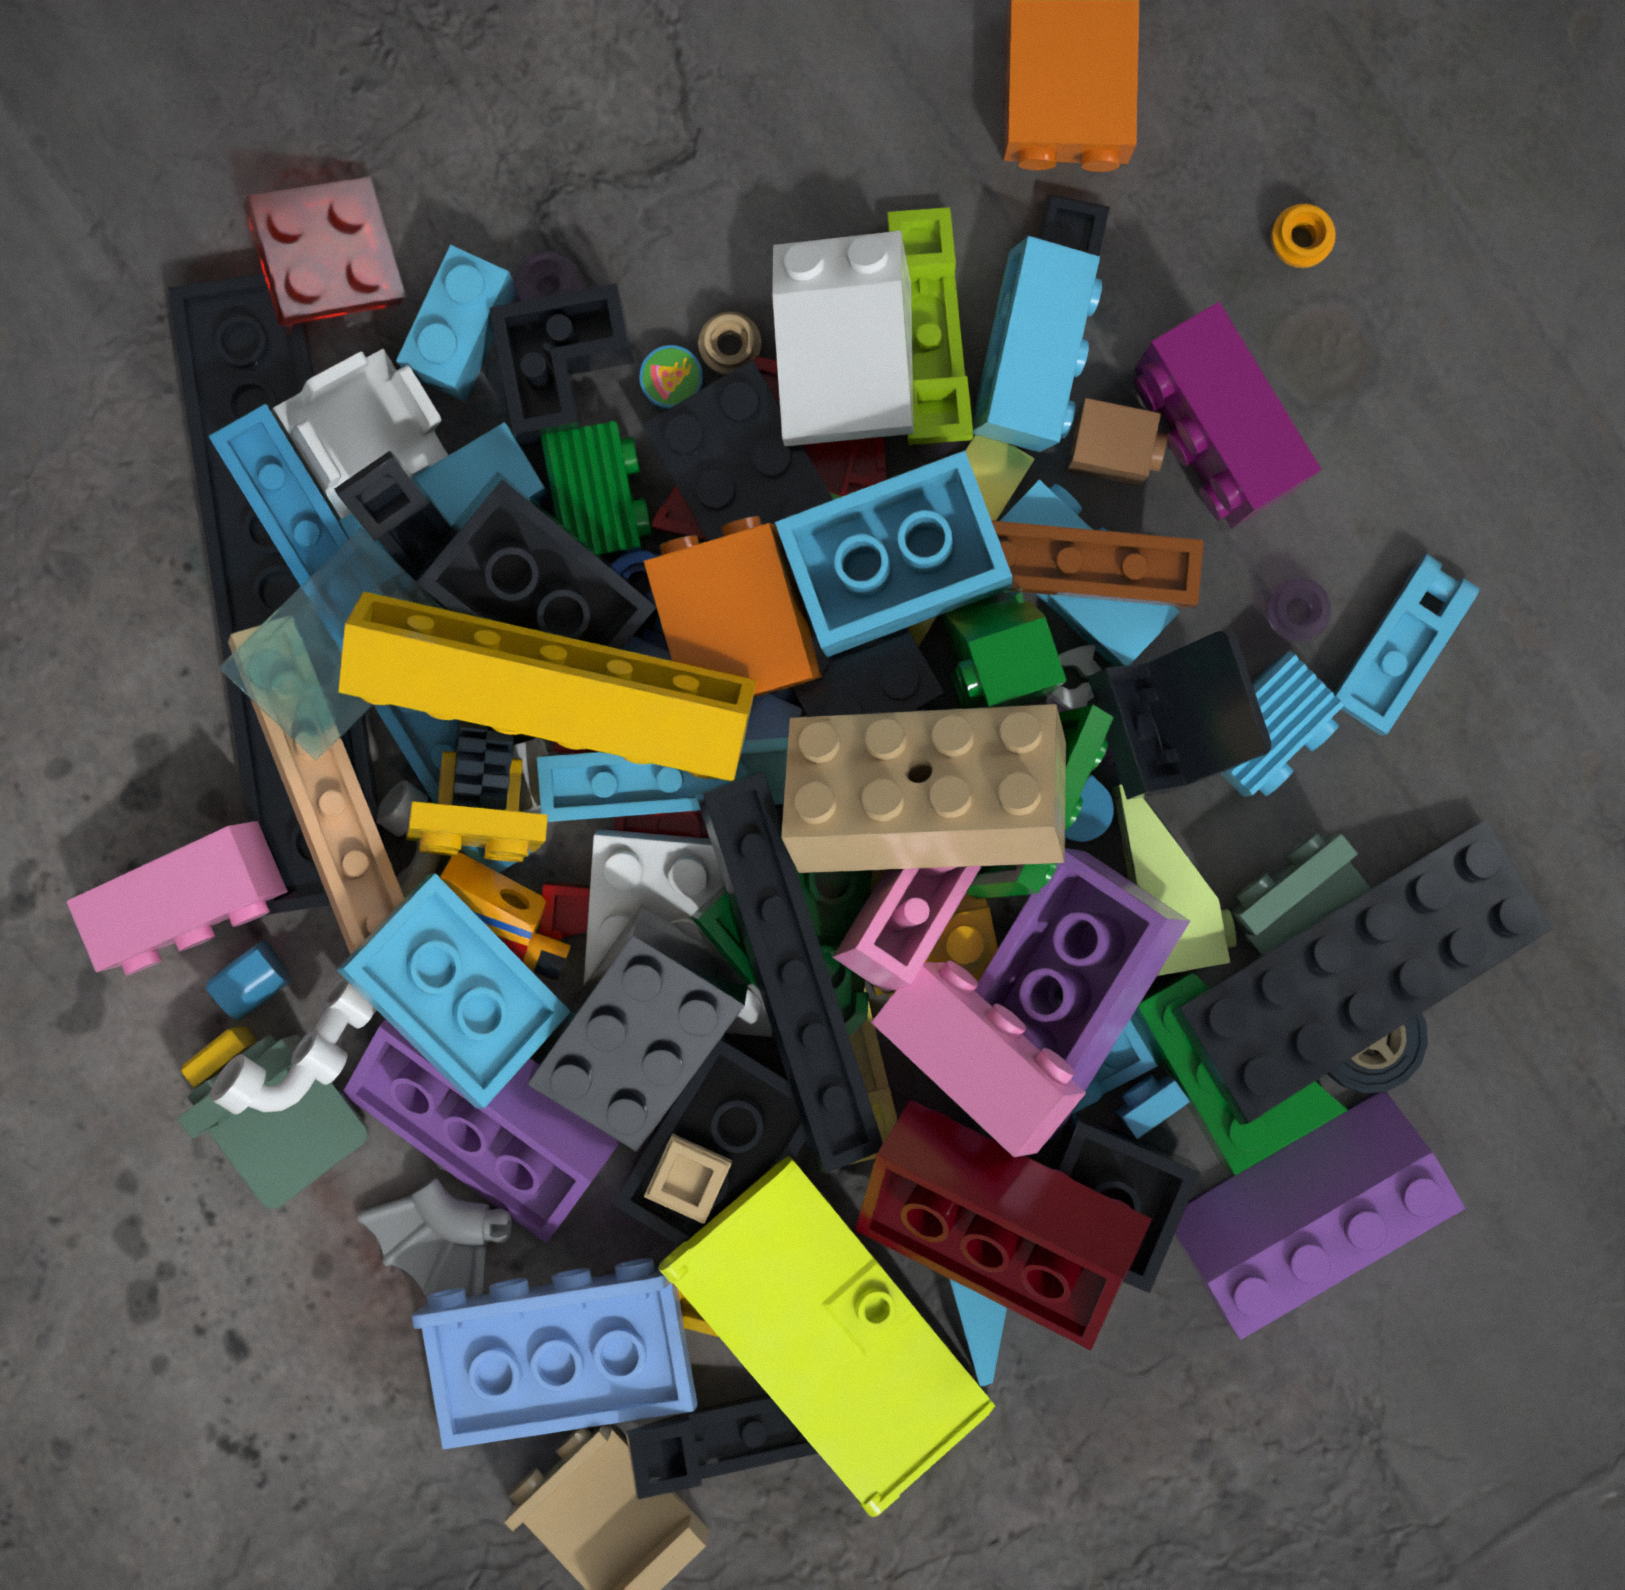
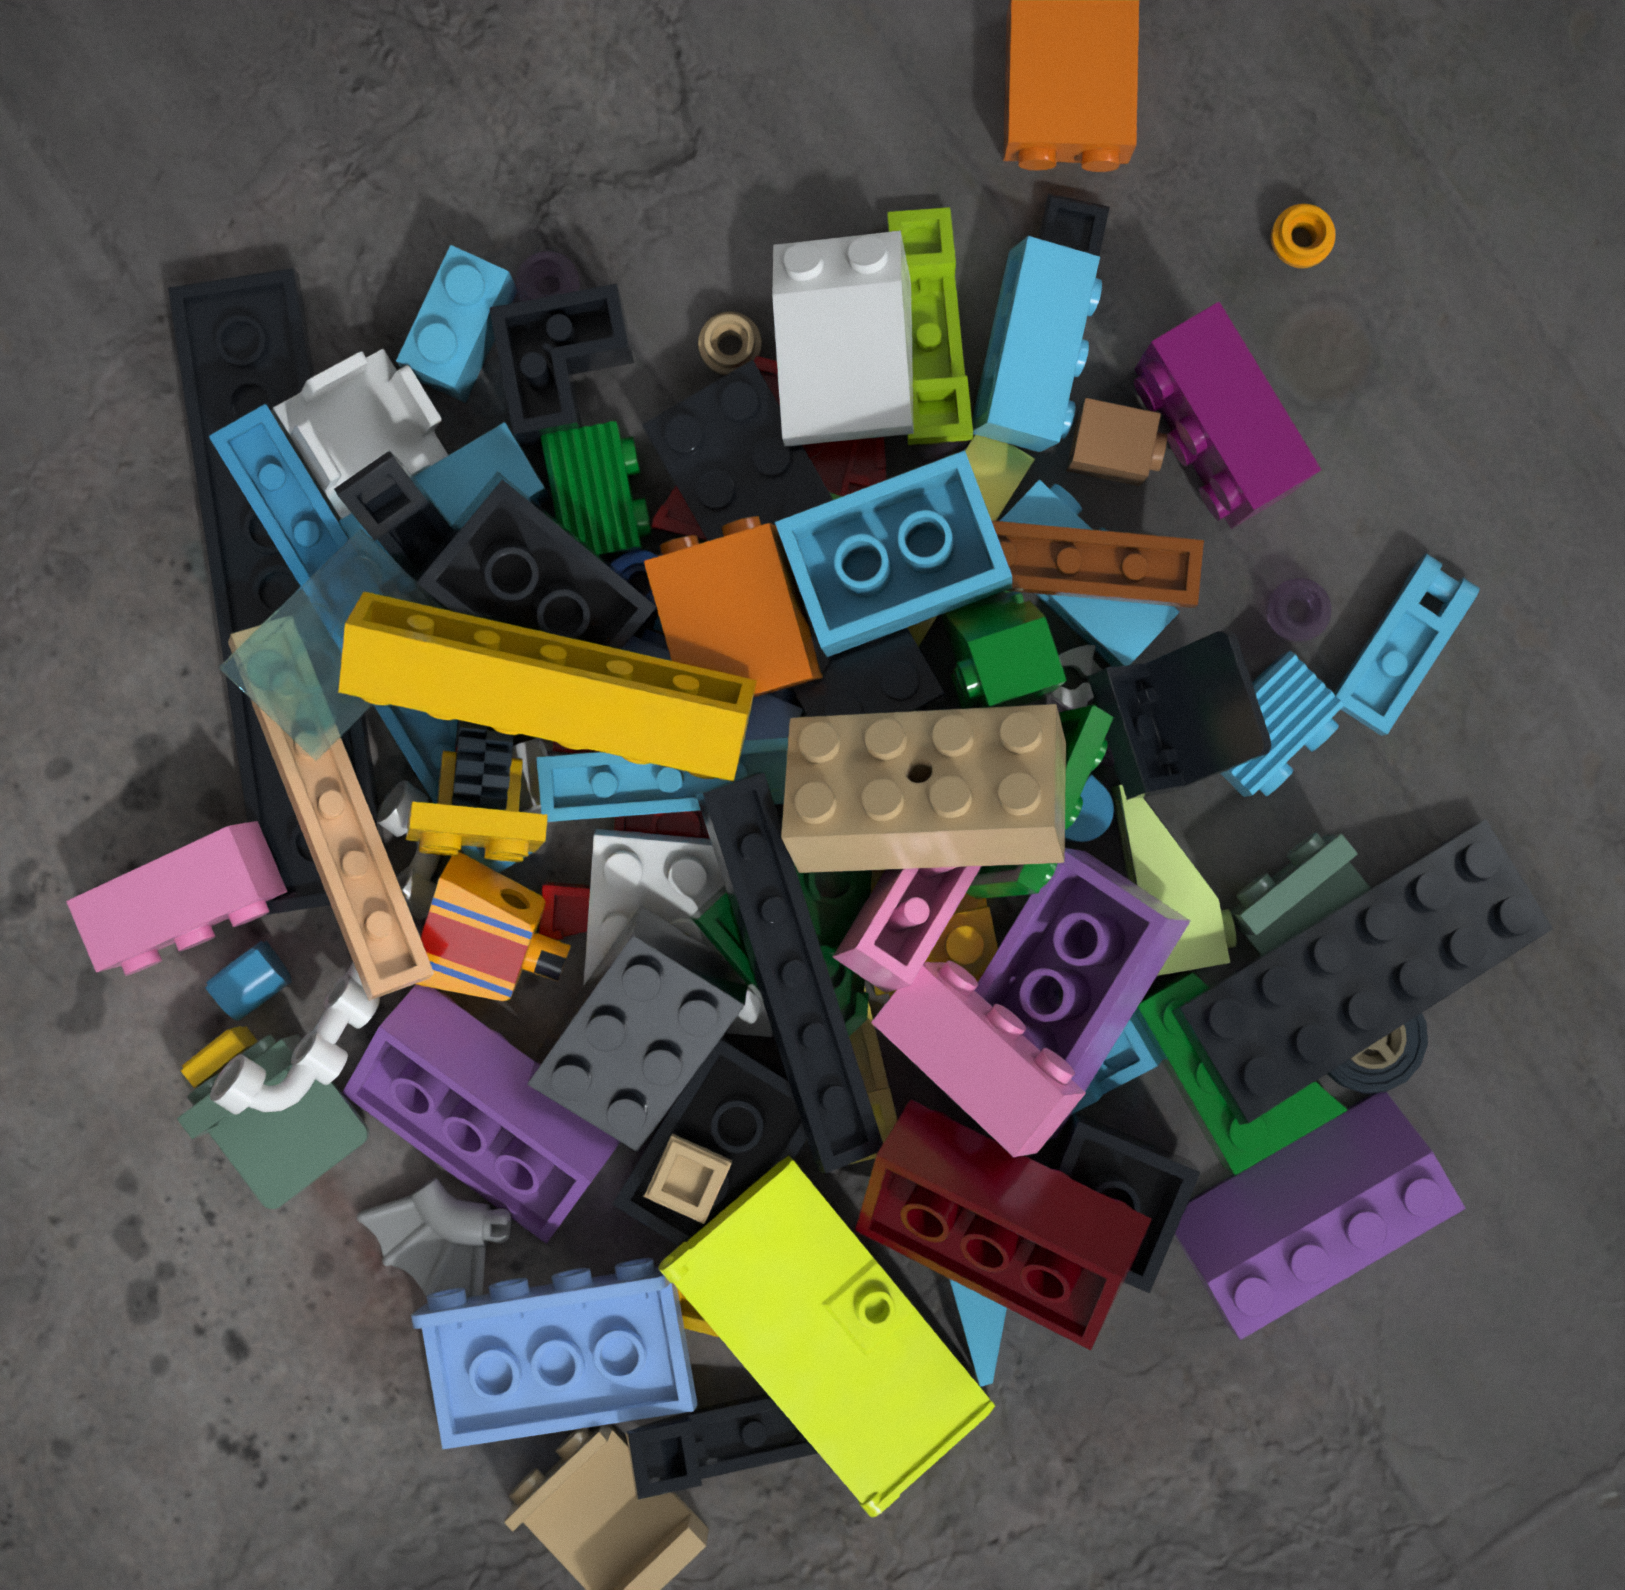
(324, 250): clear red plate -> none
(454, 991): medium azure plate -> none
(670, 376): tile -> none
(1150, 1103): medium azure plate -> none

